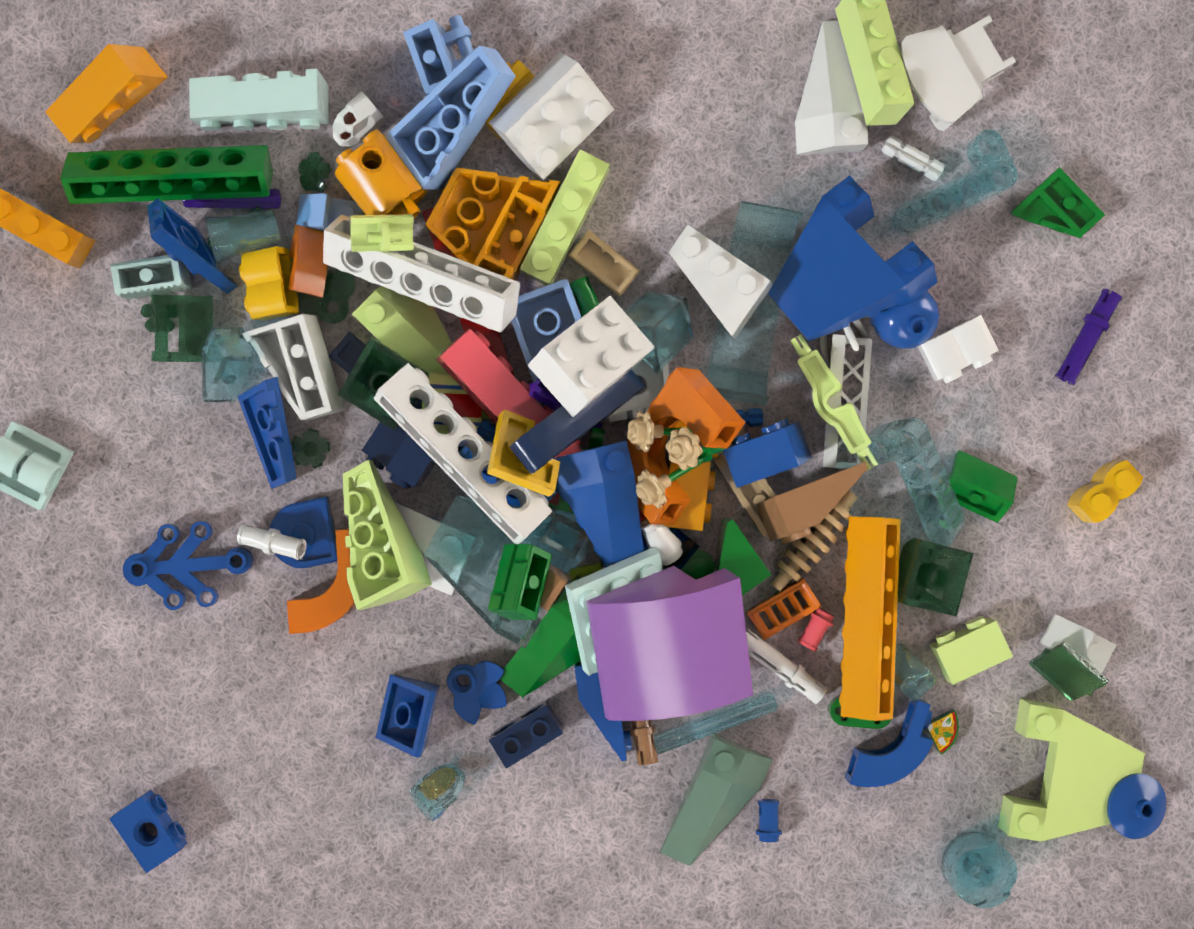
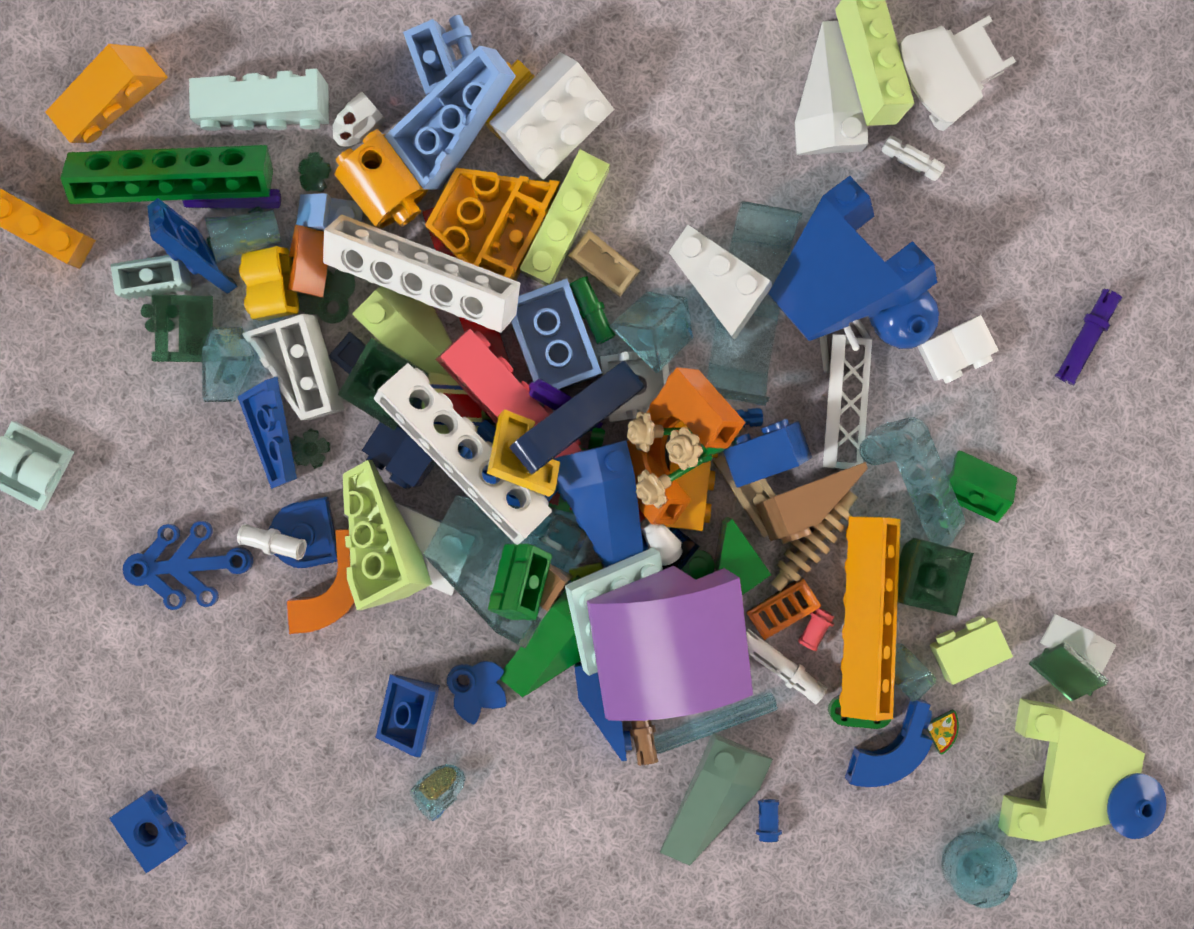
(381, 233): yellowish green hips -> none
(526, 734): dark blue brick -> none
(590, 356): white brick -> none
(824, 386): yellowish green piece -> none
(952, 194): clear light blue beam -> none
(1059, 206): green wing -> none
(1109, 484): yellow brick -> none

